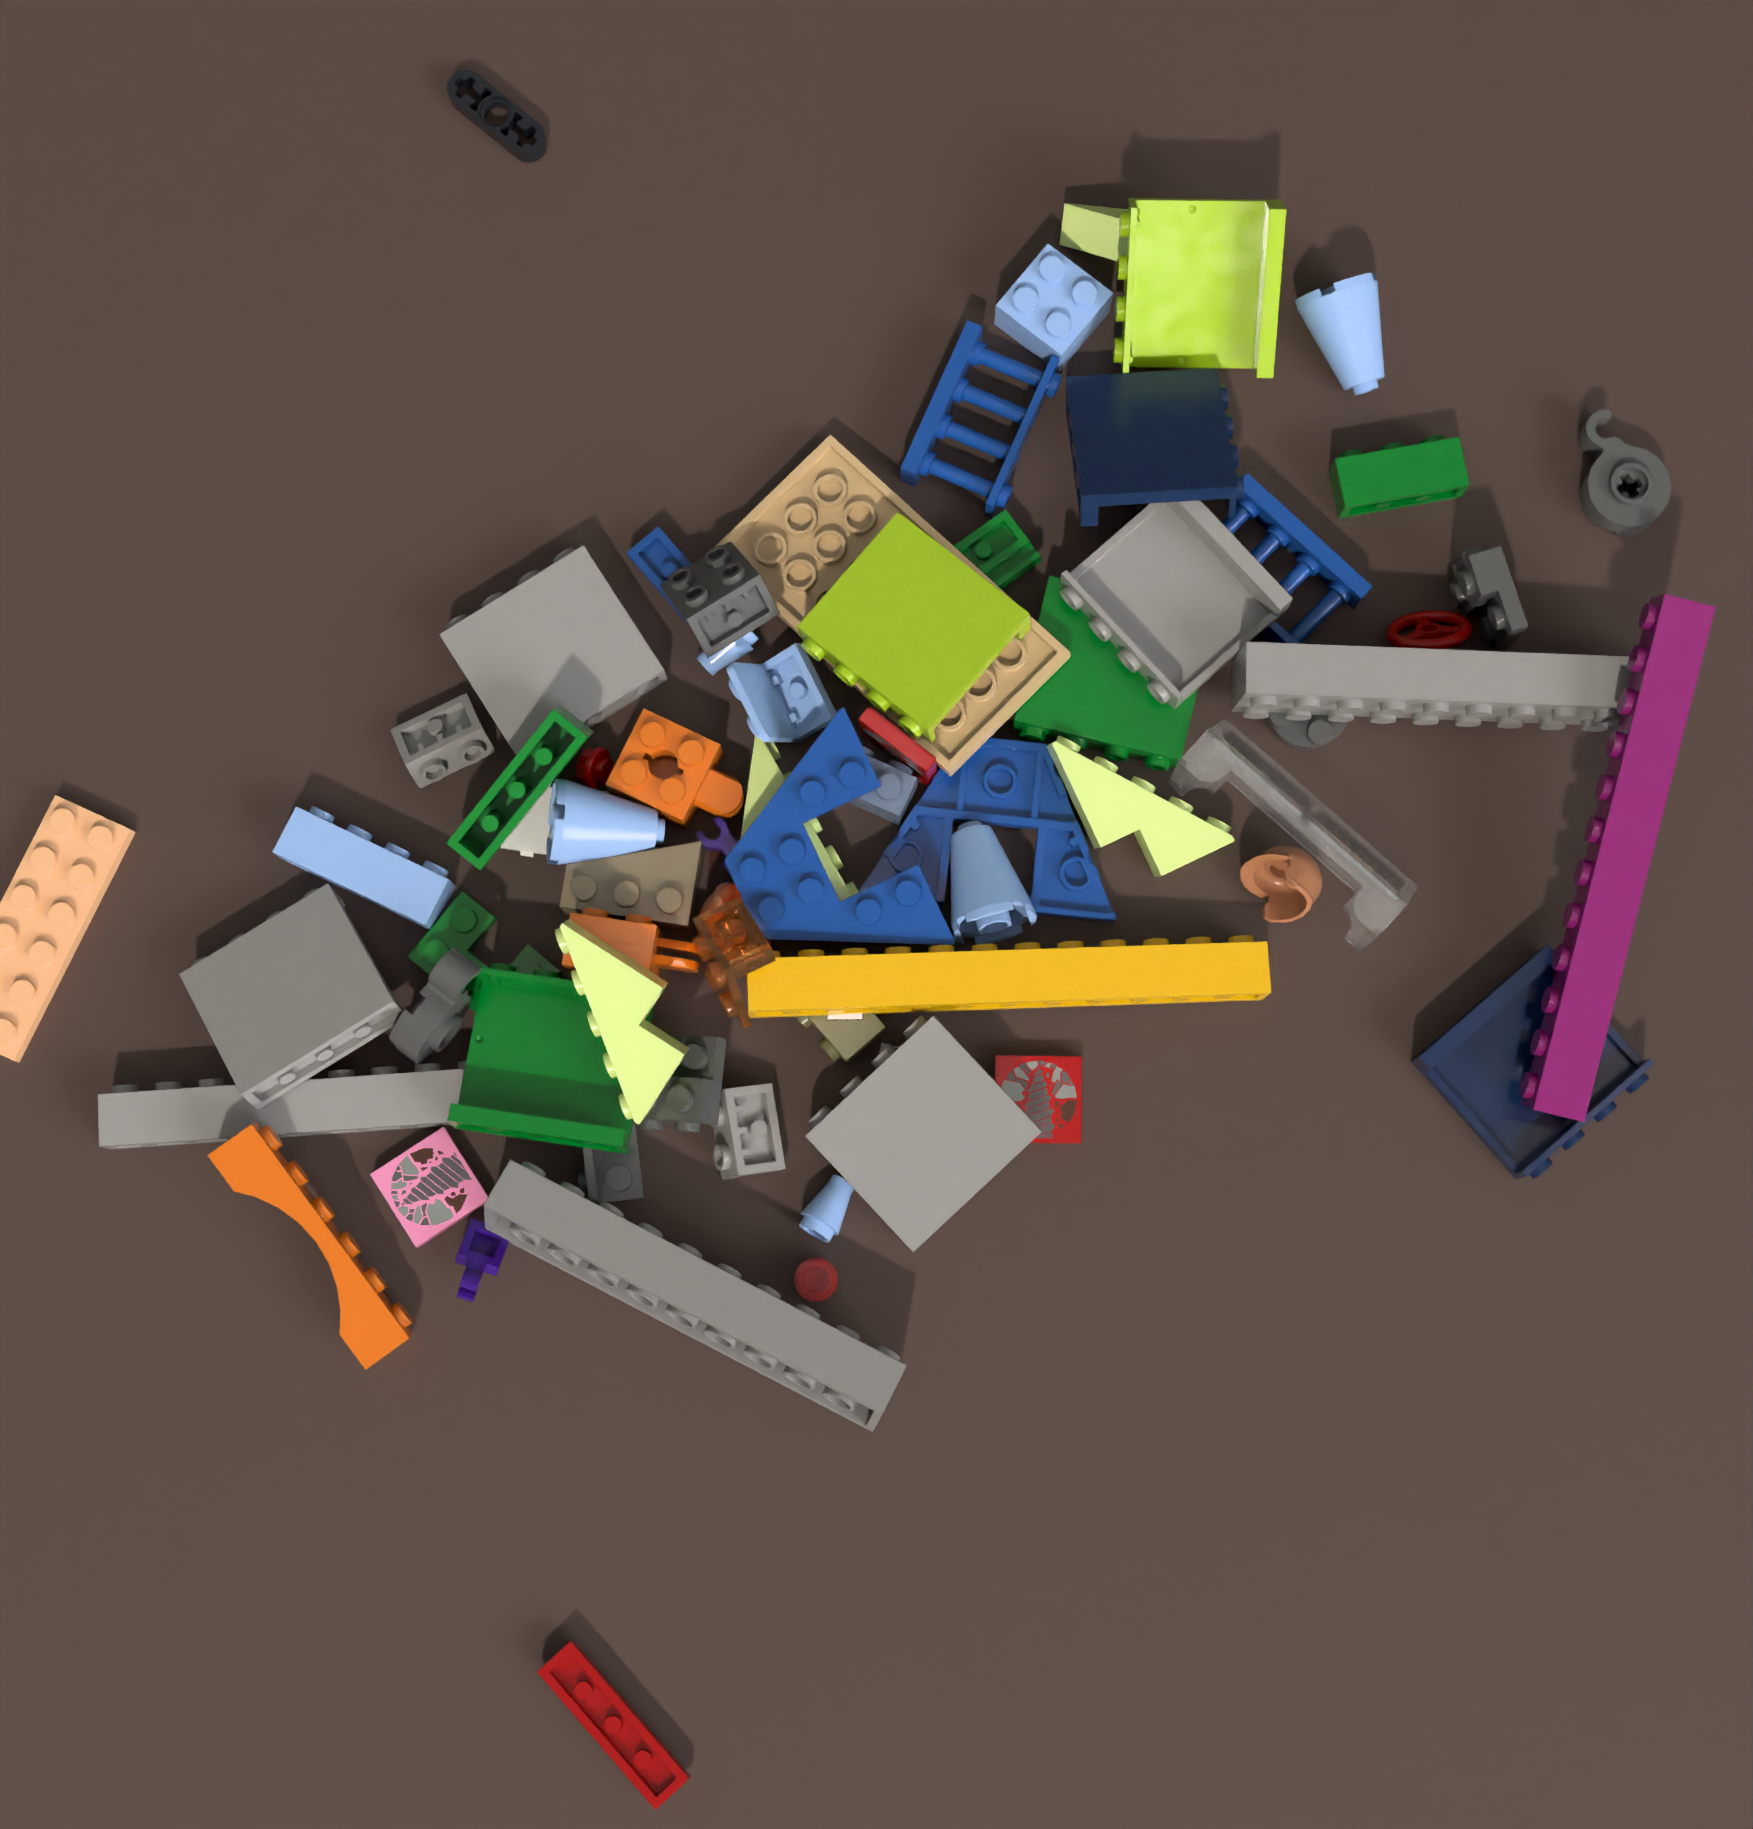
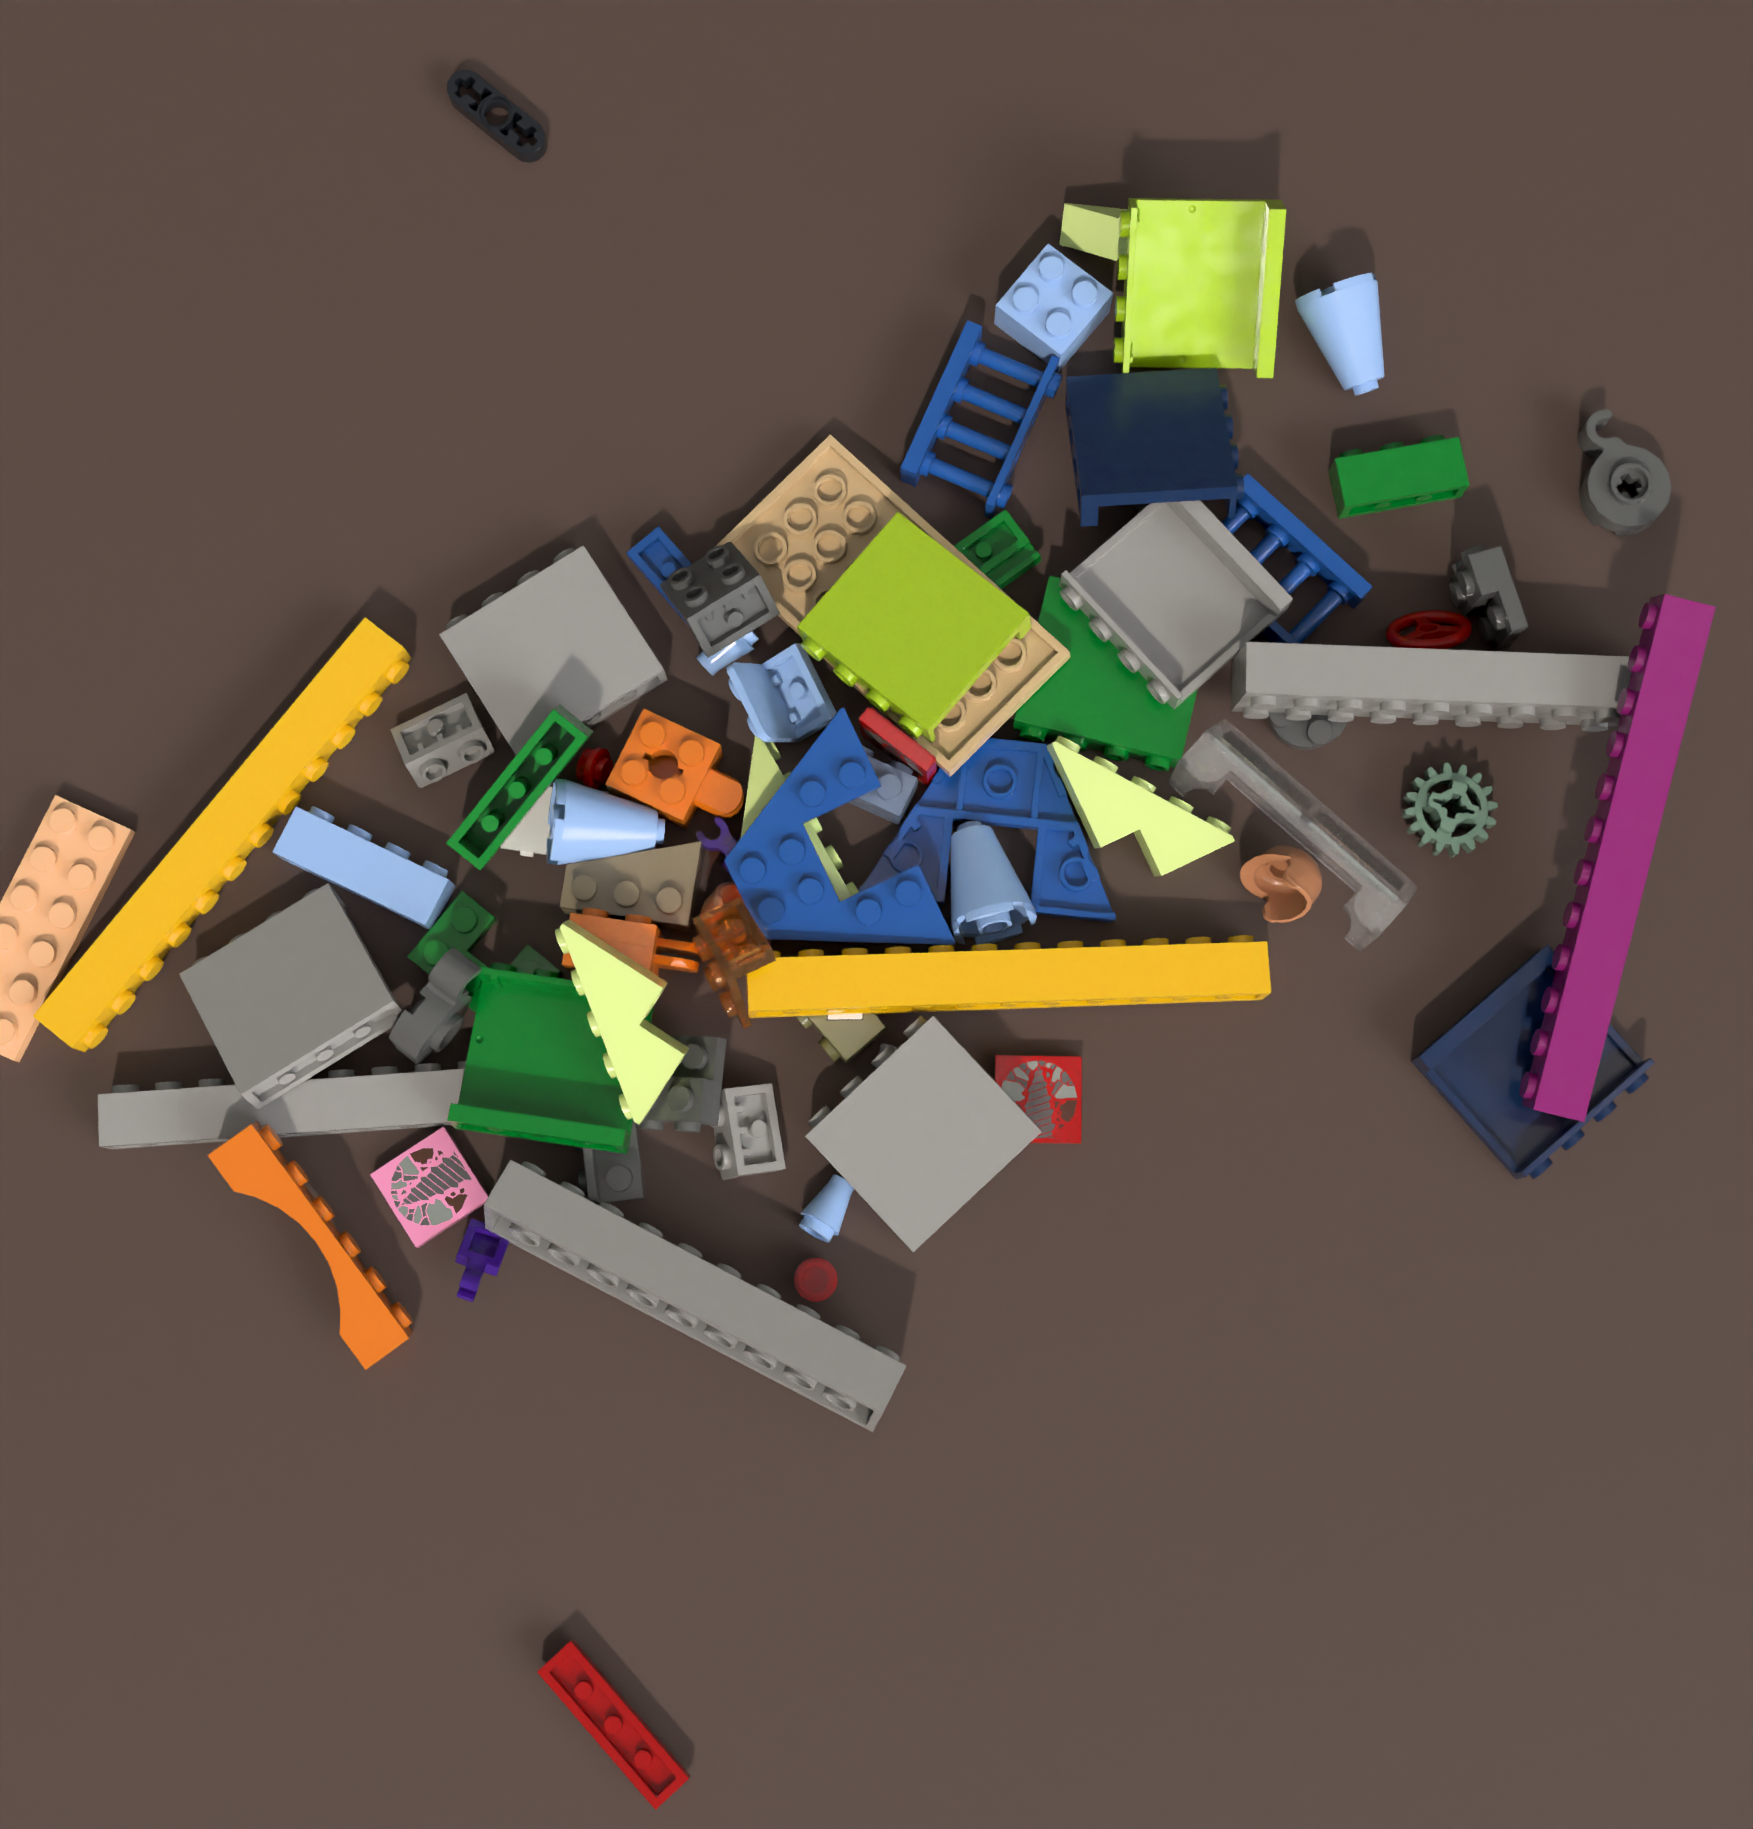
(223, 837): none -> yellow brick
(1466, 813): none -> sand green gear

